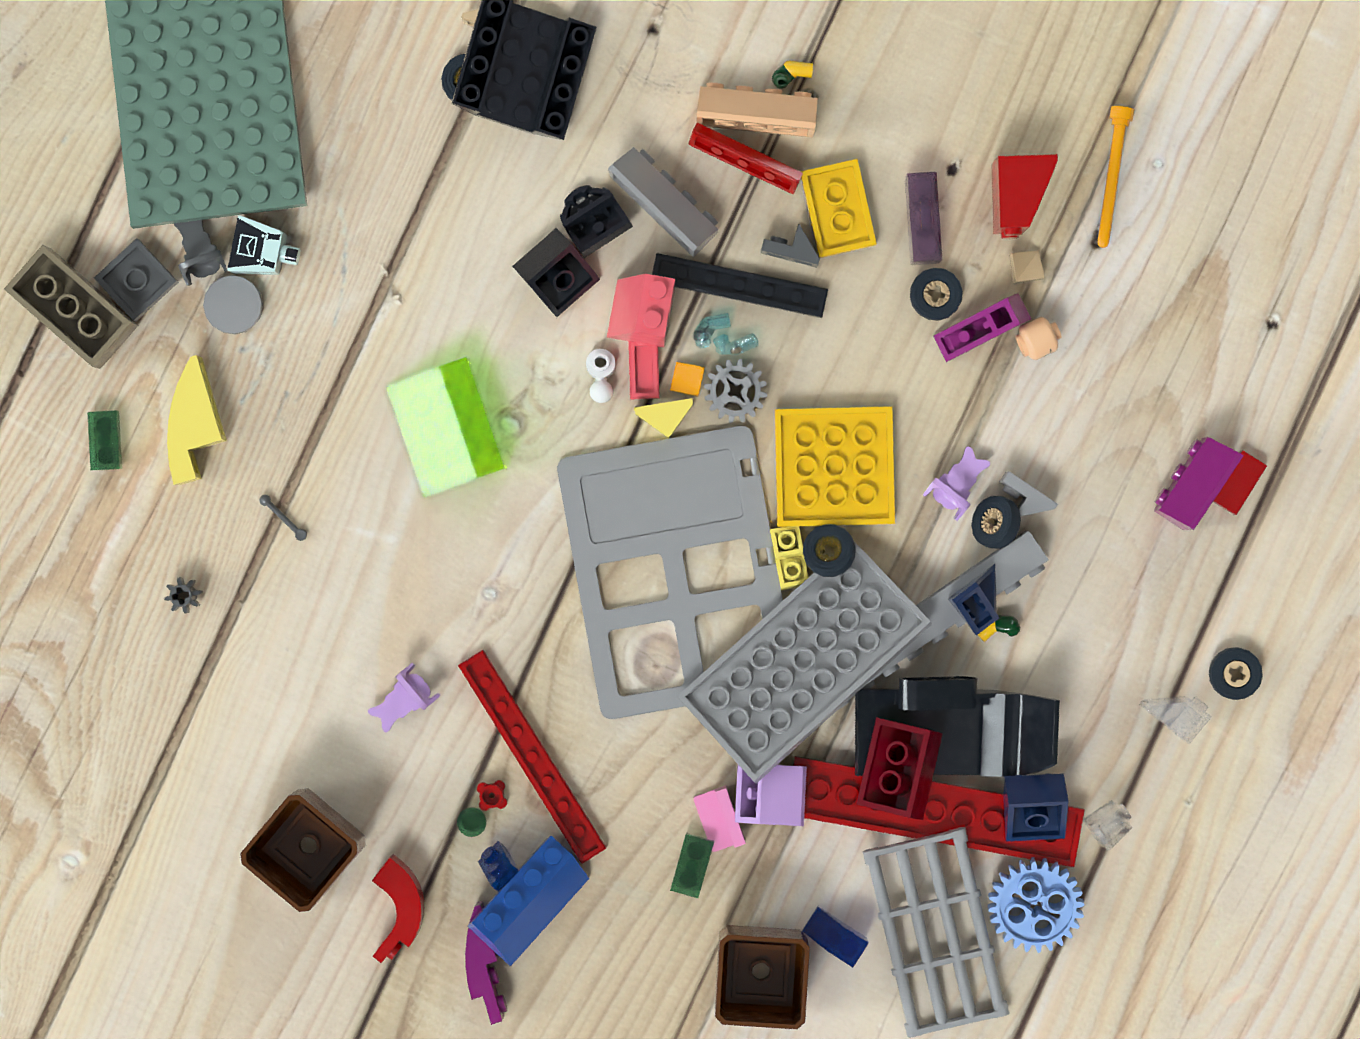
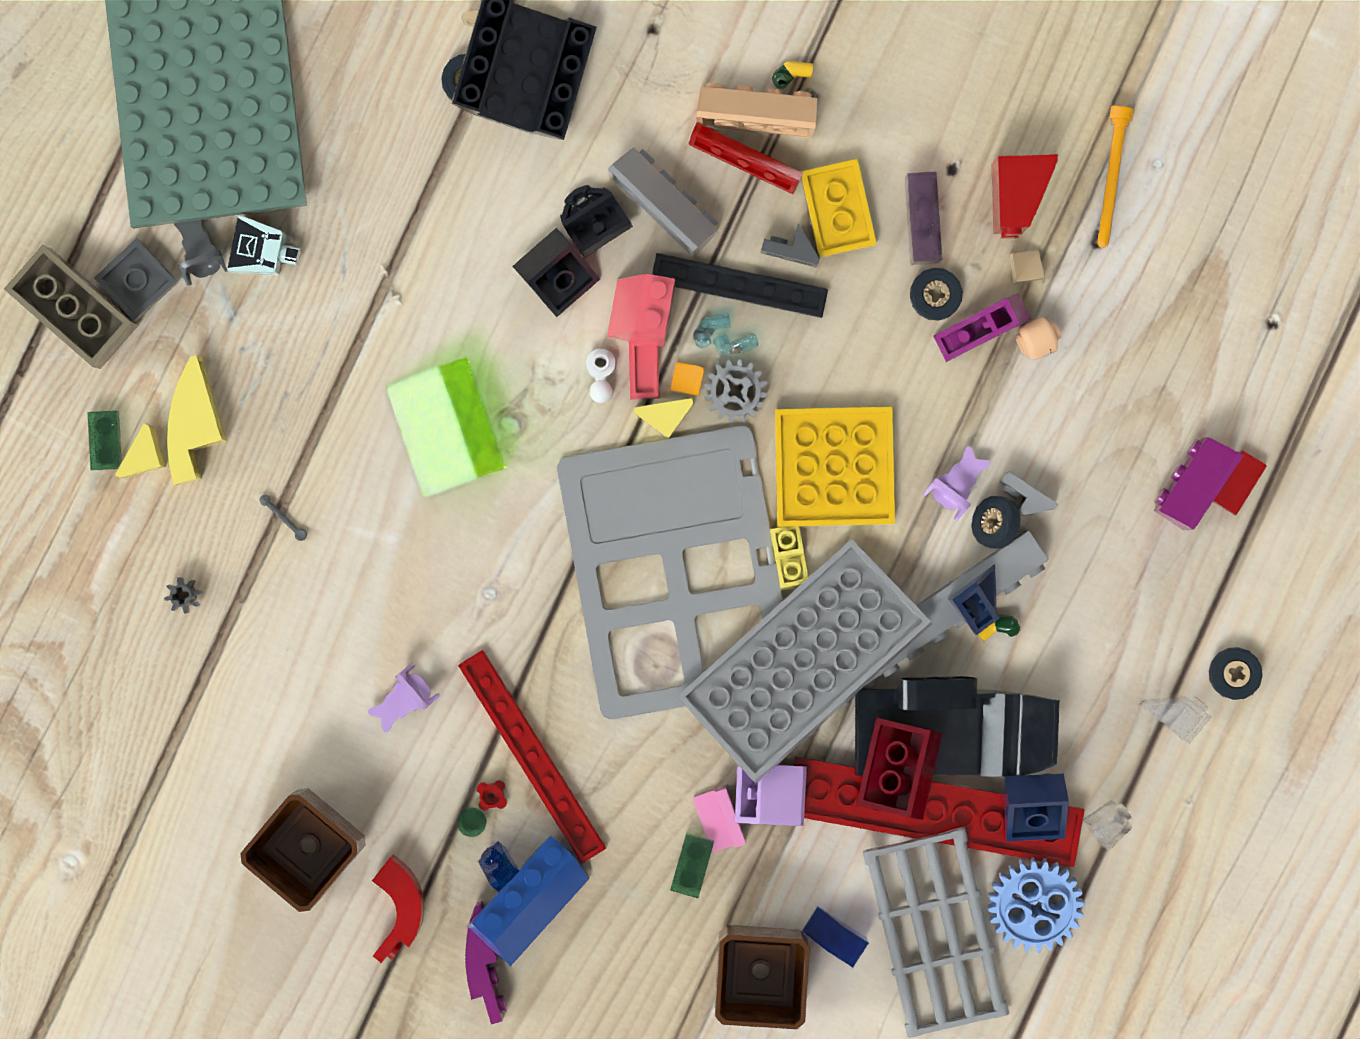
(143, 455): none -> light yellow slope
(233, 304): light grey tile -> none
(835, 537): black bush -> none

